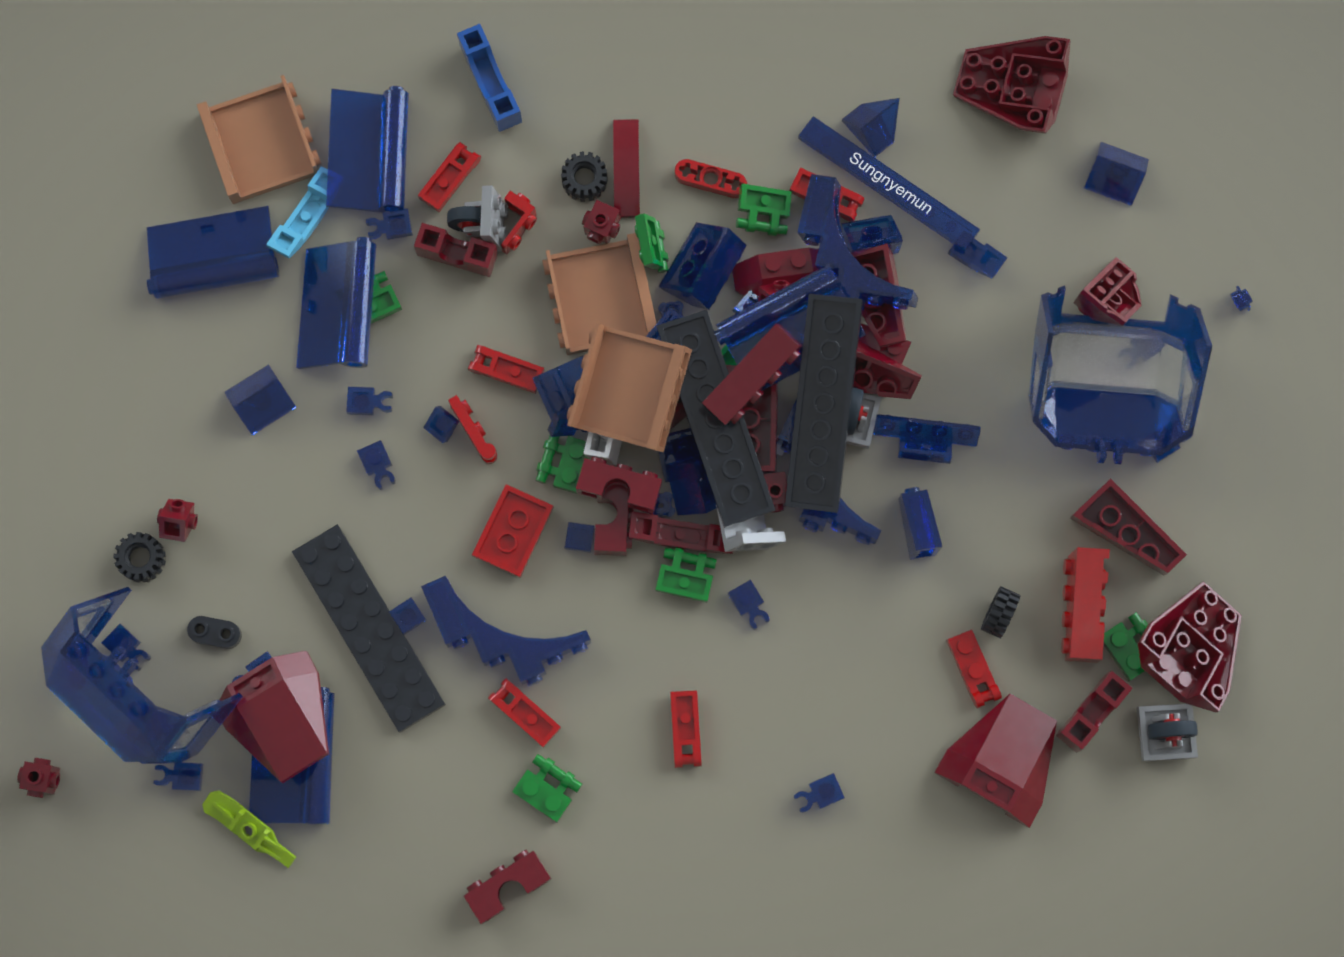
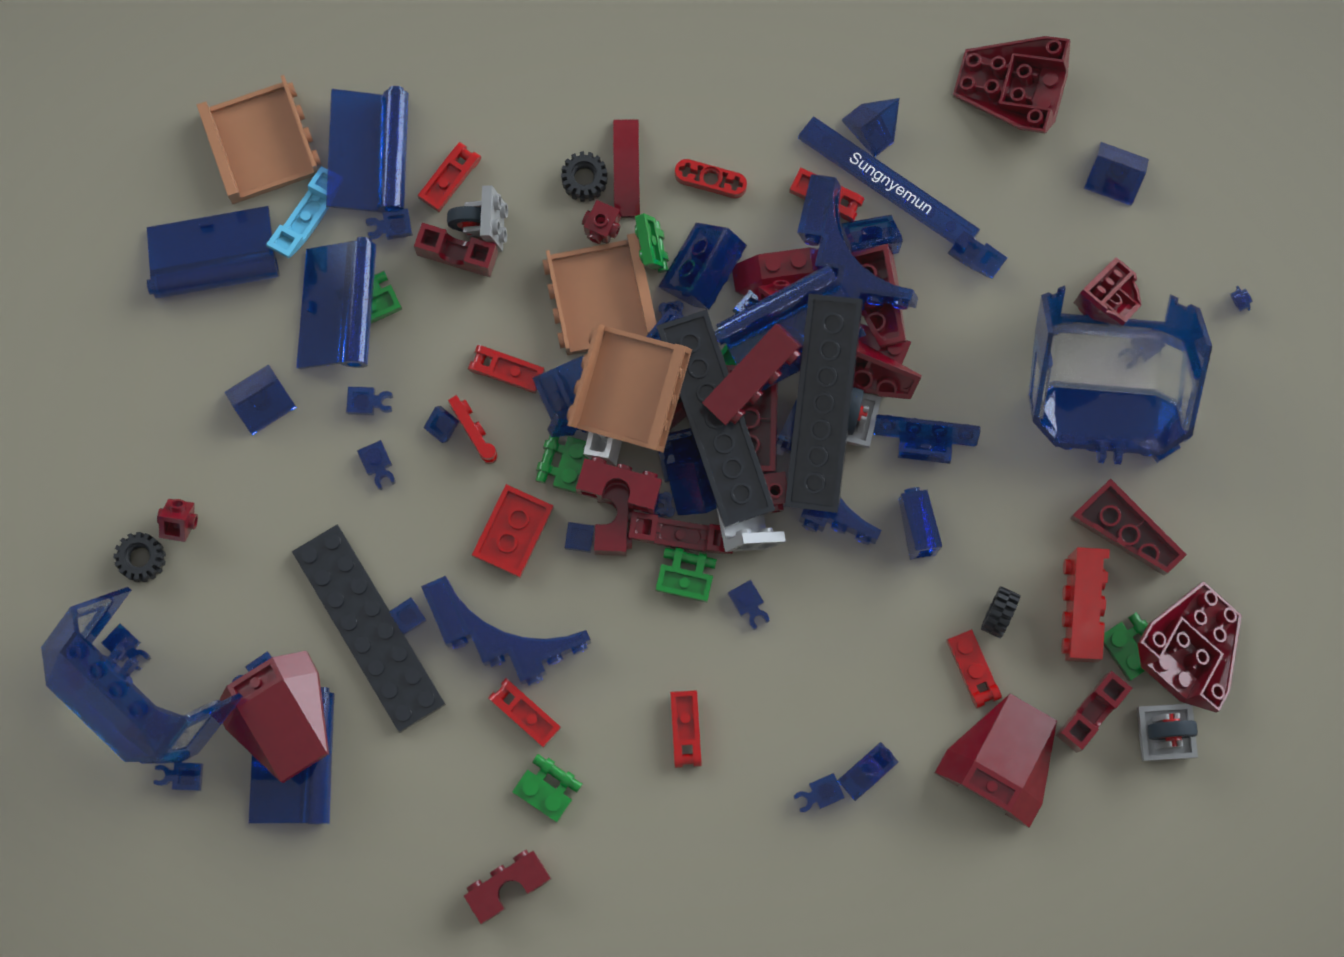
(48, 777): dark red brick -> none
(213, 632): black plate -> none
(236, 817): lime piece -> none
(488, 78): blue arch -> none
(521, 206): red bracket -> none
(766, 202): green plate -> none
(868, 771): none -> clear blue slope

